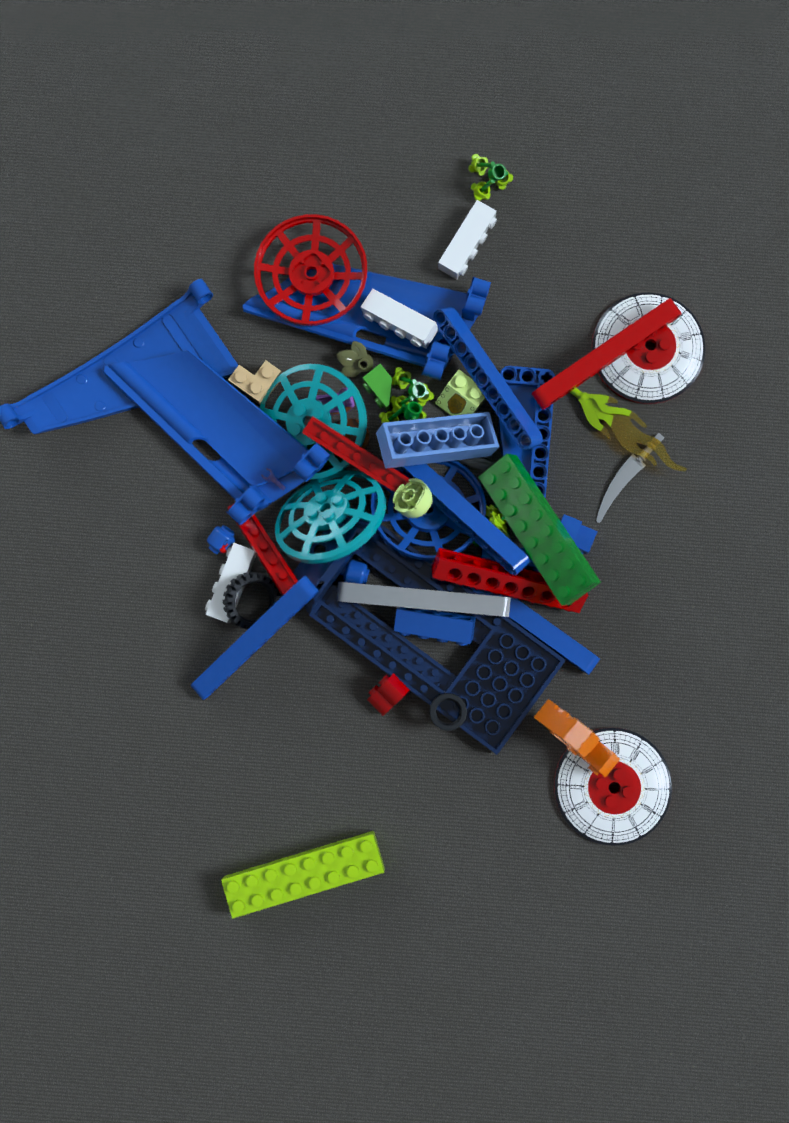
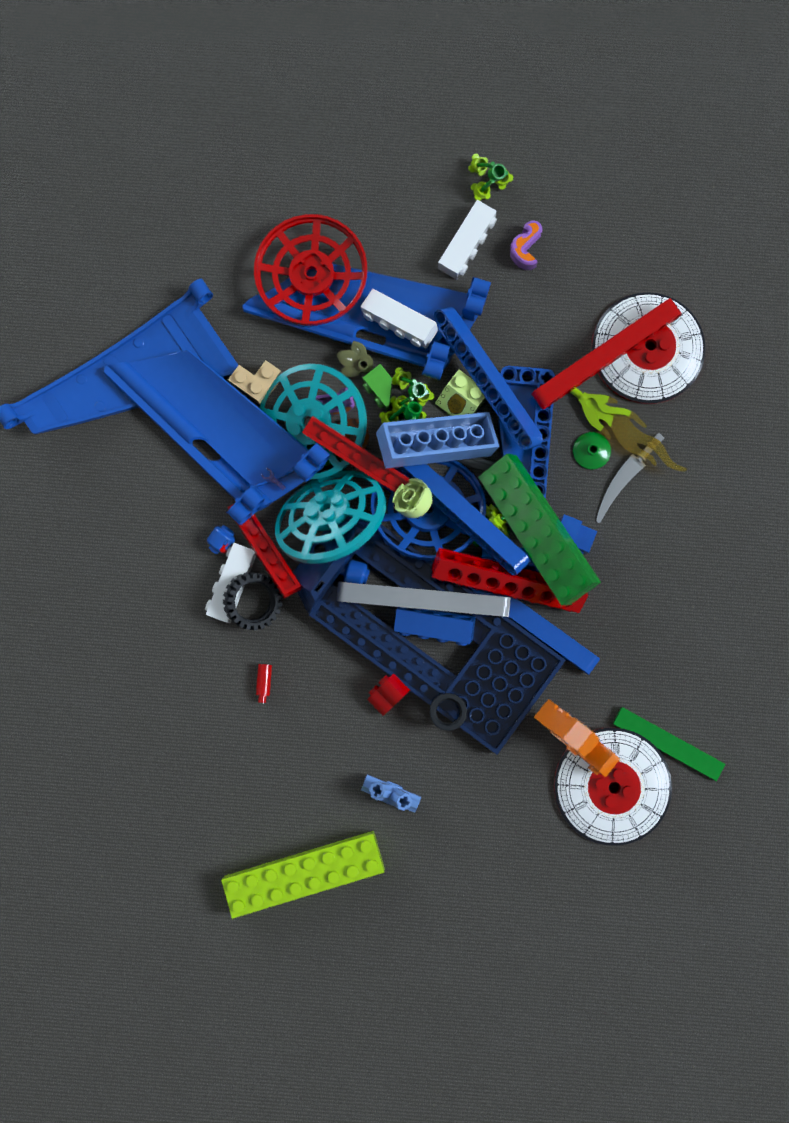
(255, 637): blue beam -> none
(263, 682): none -> red cylinder
(391, 793): none -> medium blue piece
(522, 242): none -> medium lavender animal
(585, 457): none -> green dish
(670, 744): none -> green tile

